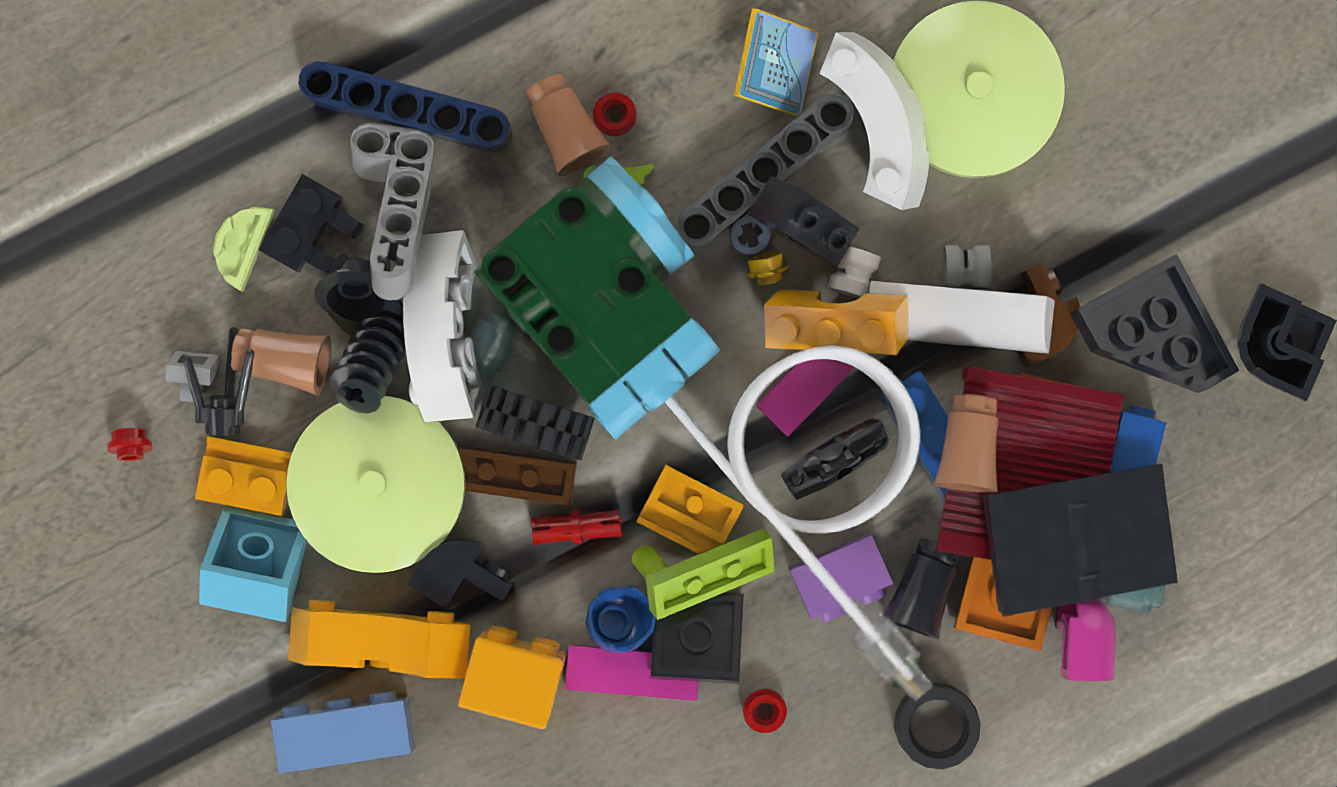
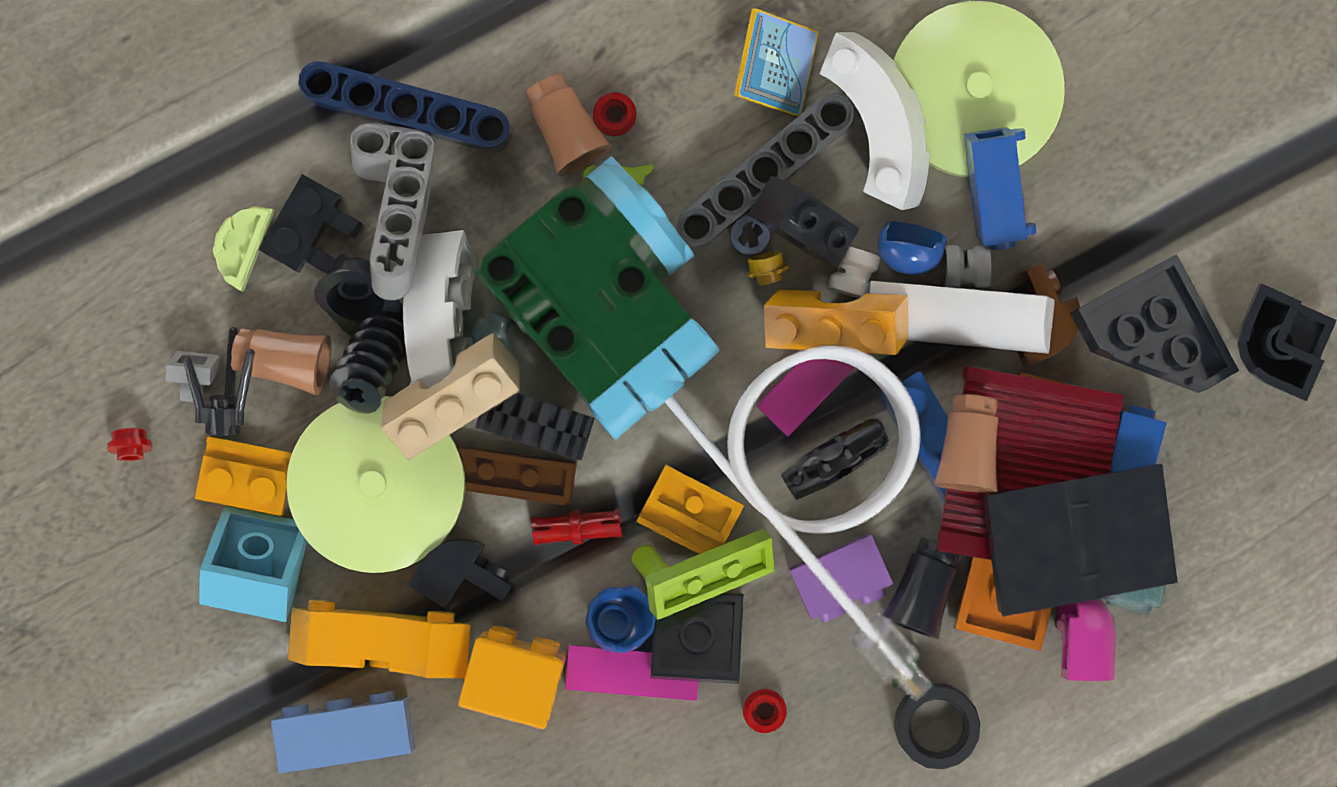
(478, 382): none -> tan arch
(910, 247): none -> blue hair
(997, 187): none -> blue brick

